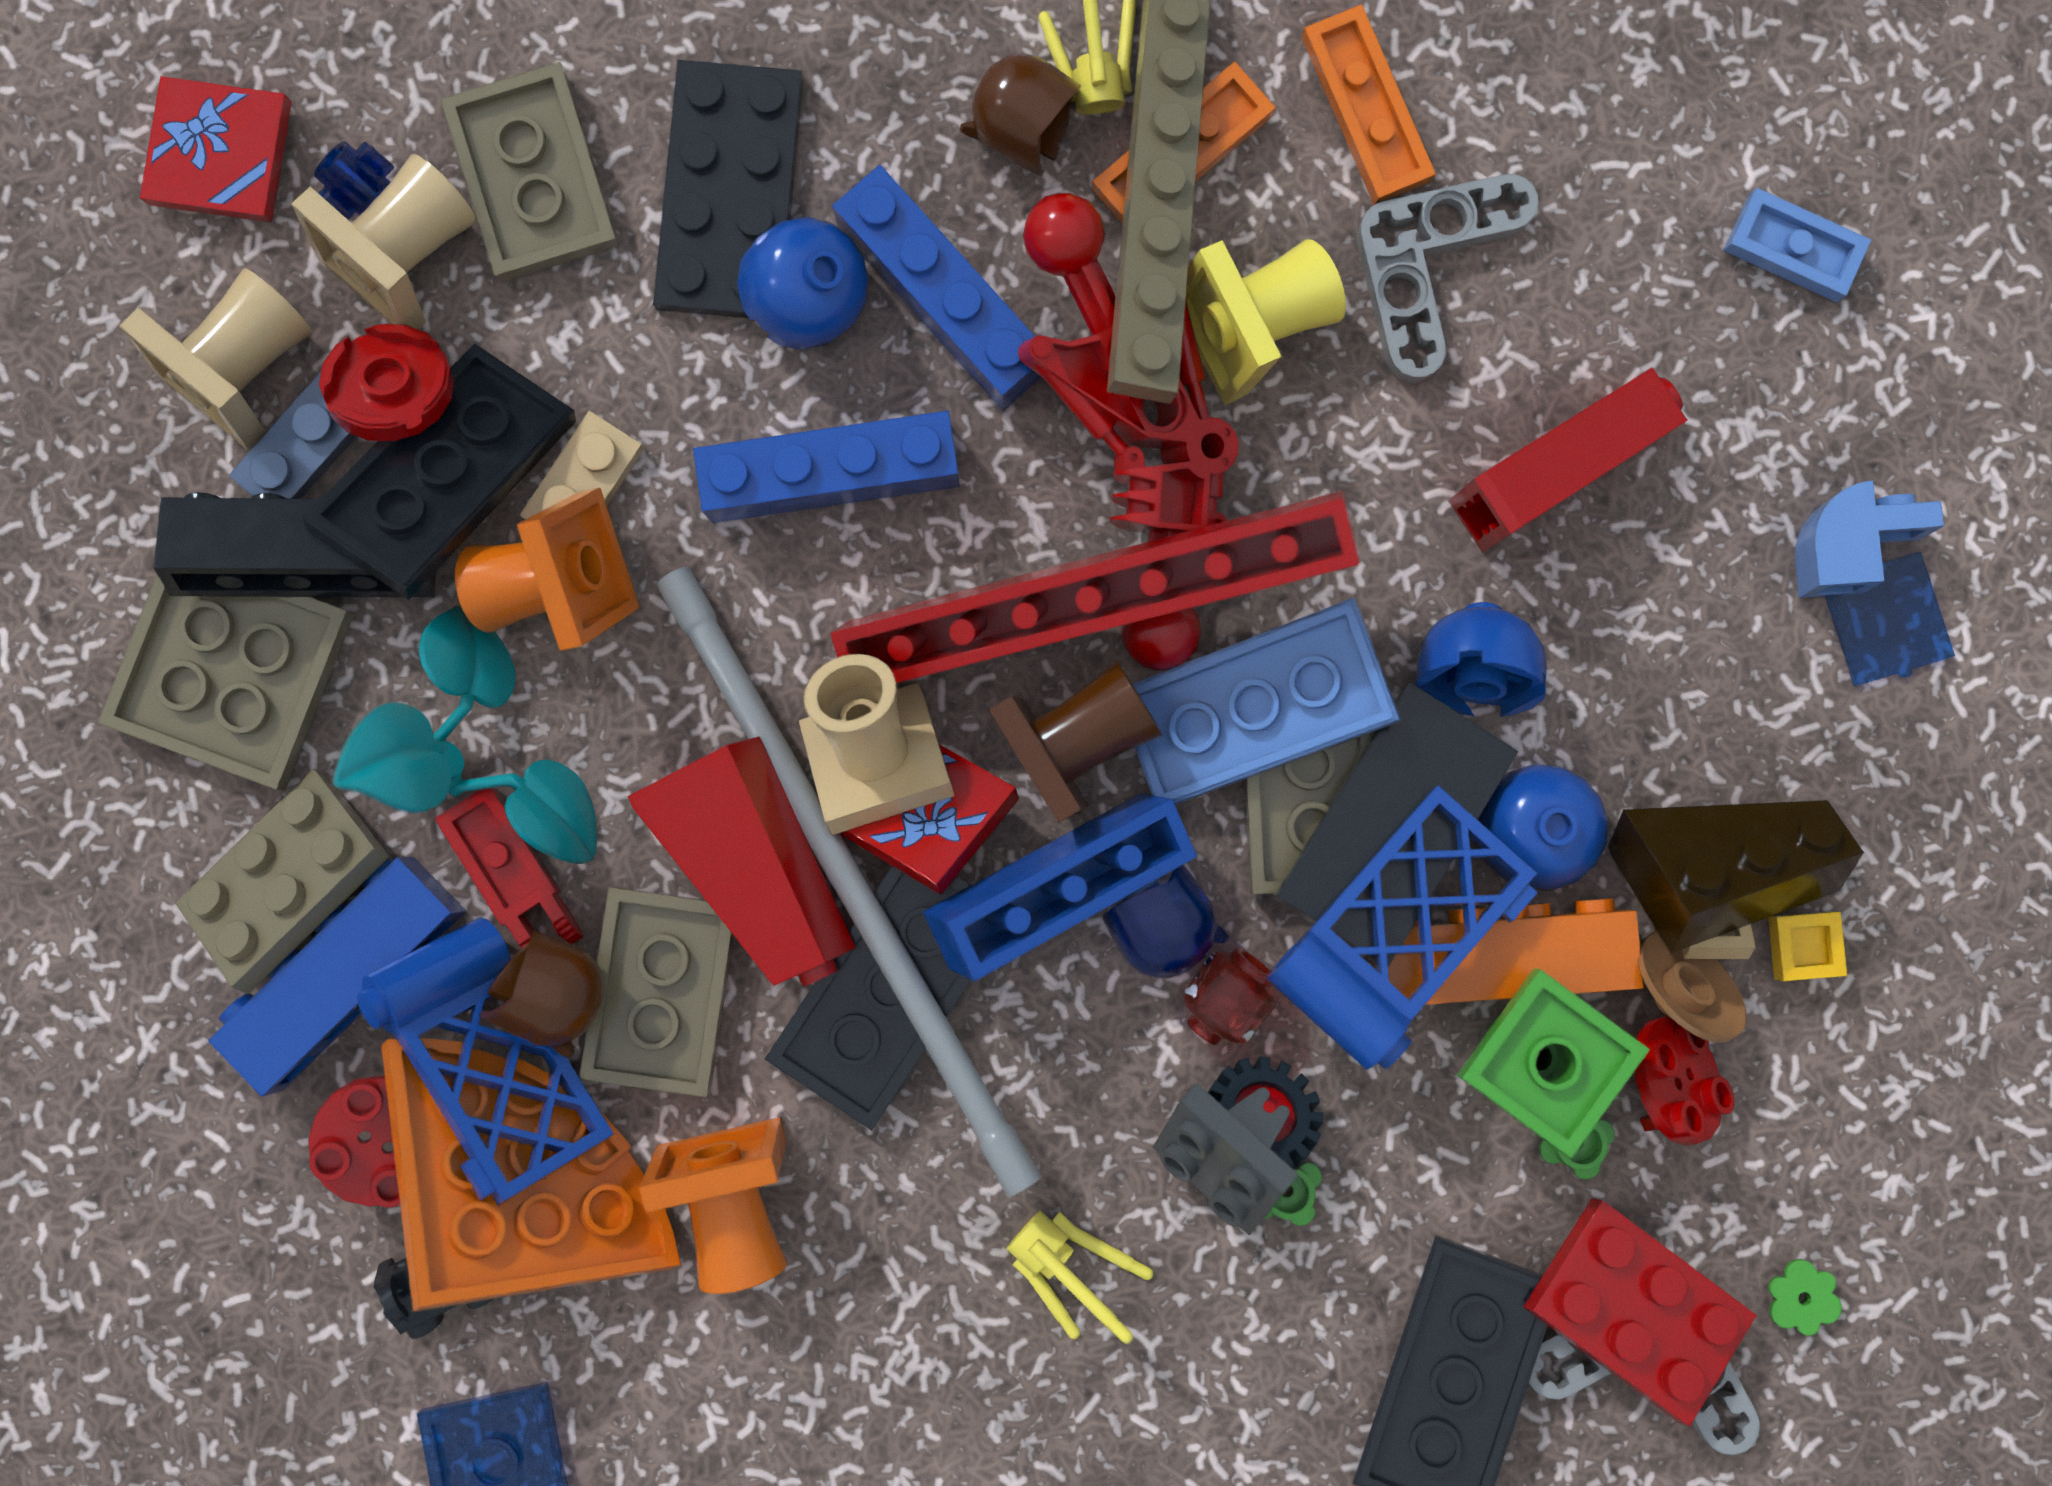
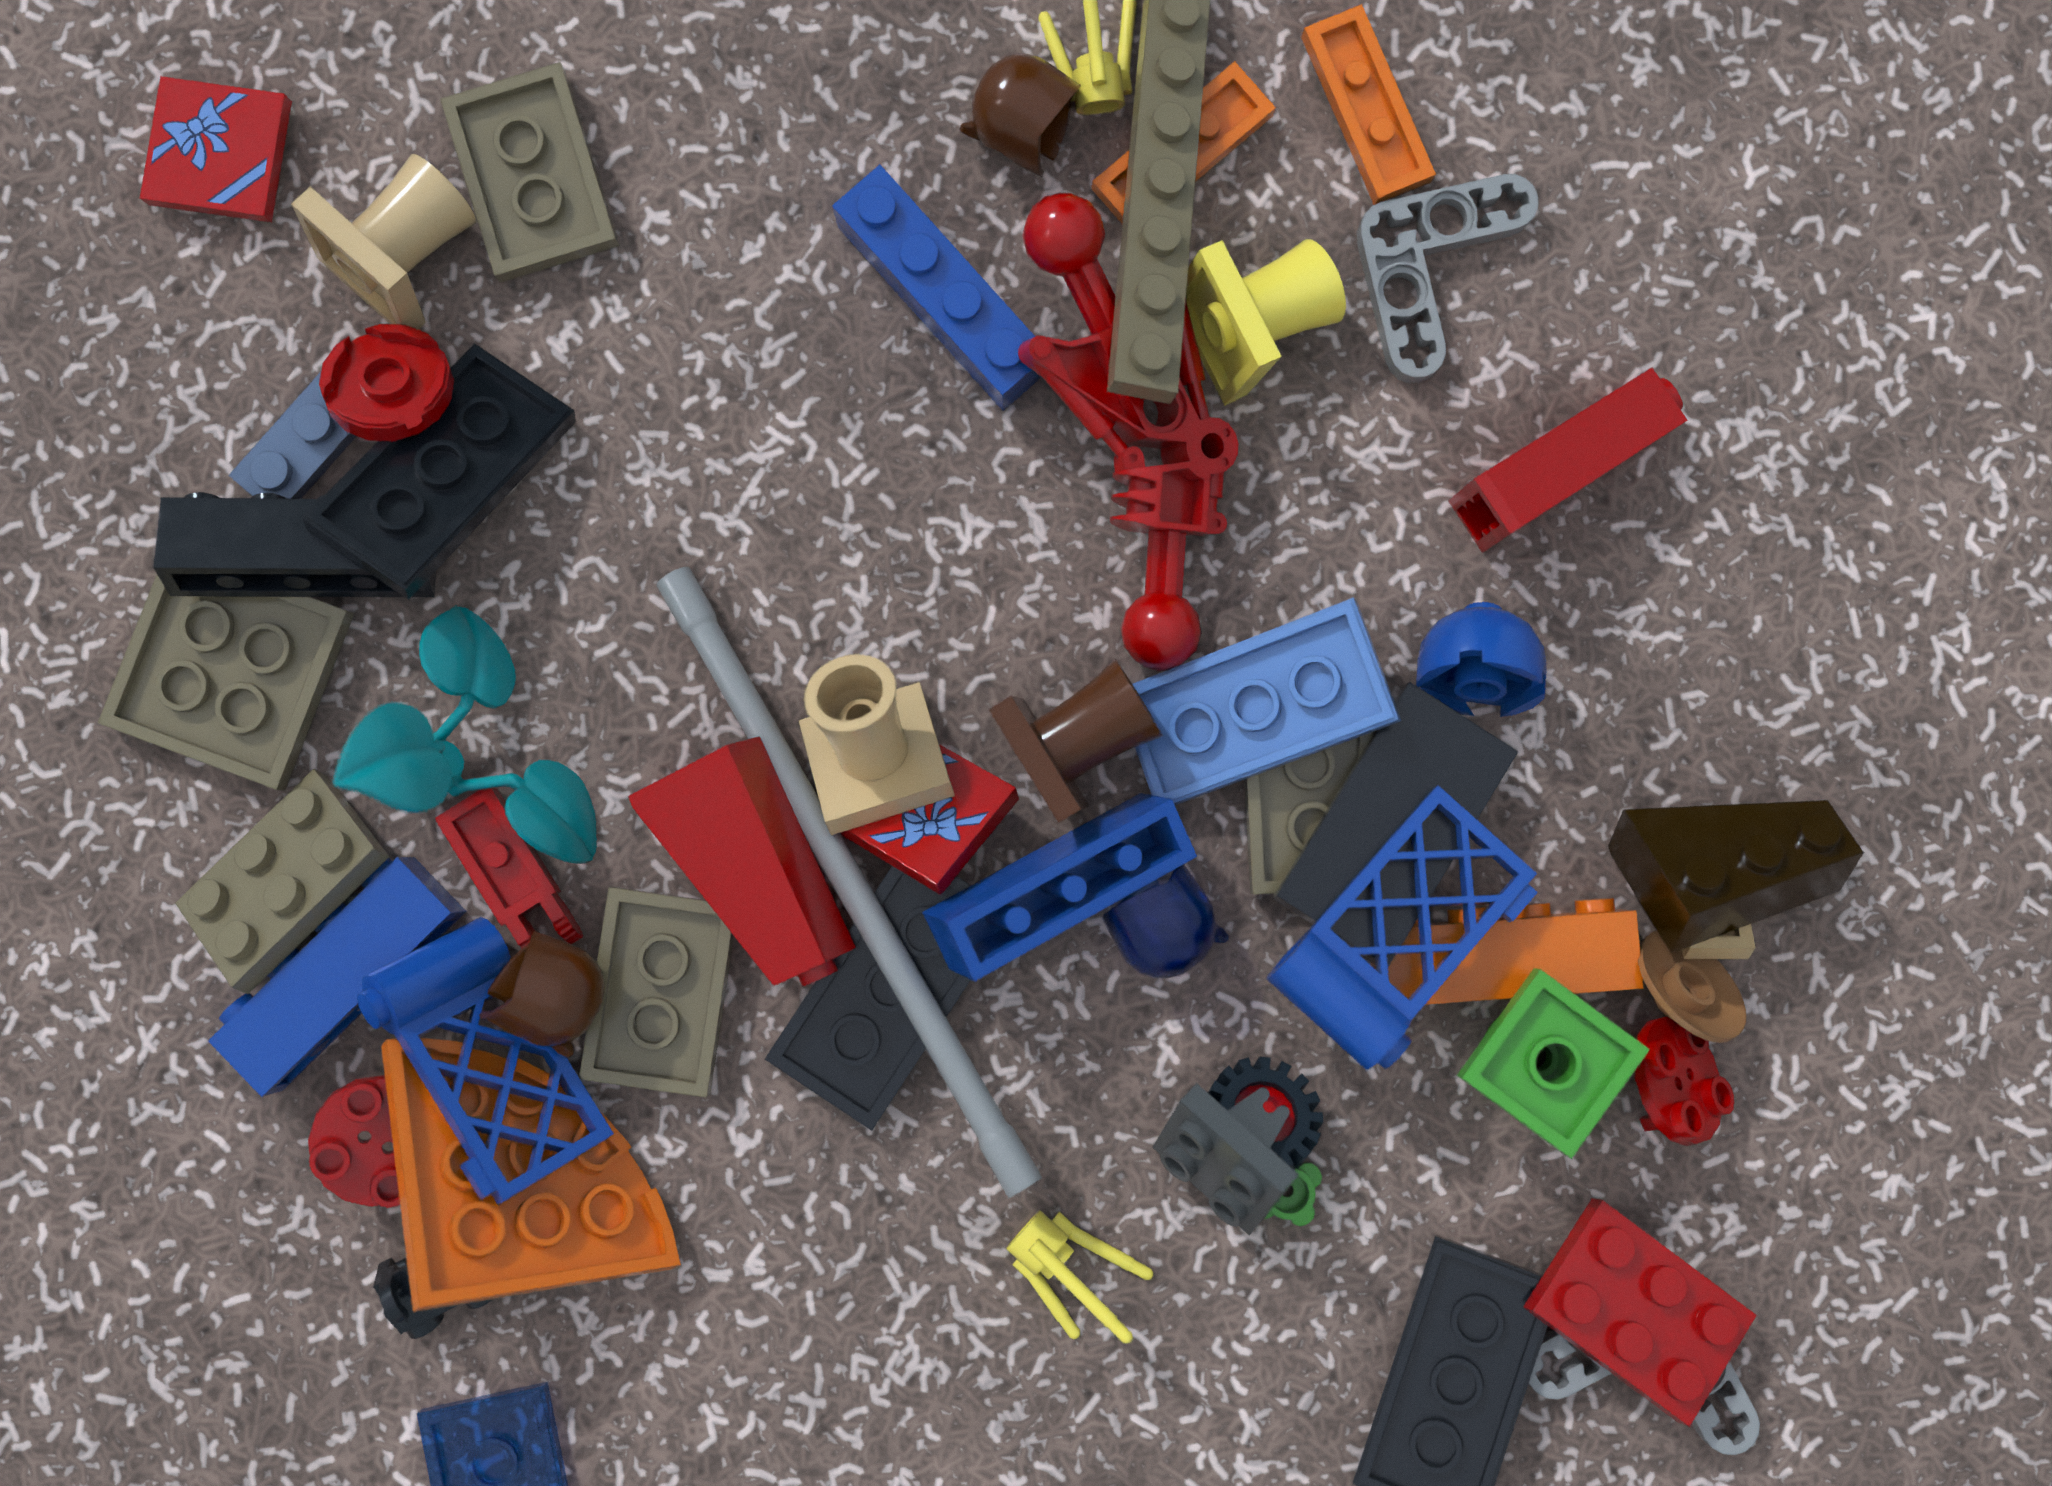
(224, 352): tan plant -> none
(352, 177): clear blue gear -> none
(561, 567): orange plant -> none
(591, 459): tan plate -> none
(721, 1184): orange plant -> none
(724, 179): black plate -> none
(803, 282): blue cylinder -> none
(826, 467): blue brick -> none
(1108, 589): red brick -> none
(1229, 997): clear red head -> none
(1549, 823): blue cylinder -> none
(1590, 1154): bright green plate -> none
(1797, 245): medium blue plate -> none
(1807, 946): yellow plate -> none
(1818, 1306): bright green plant -> none
(1842, 539): medium blue brick -> none
(1891, 624): clear blue piece -> none

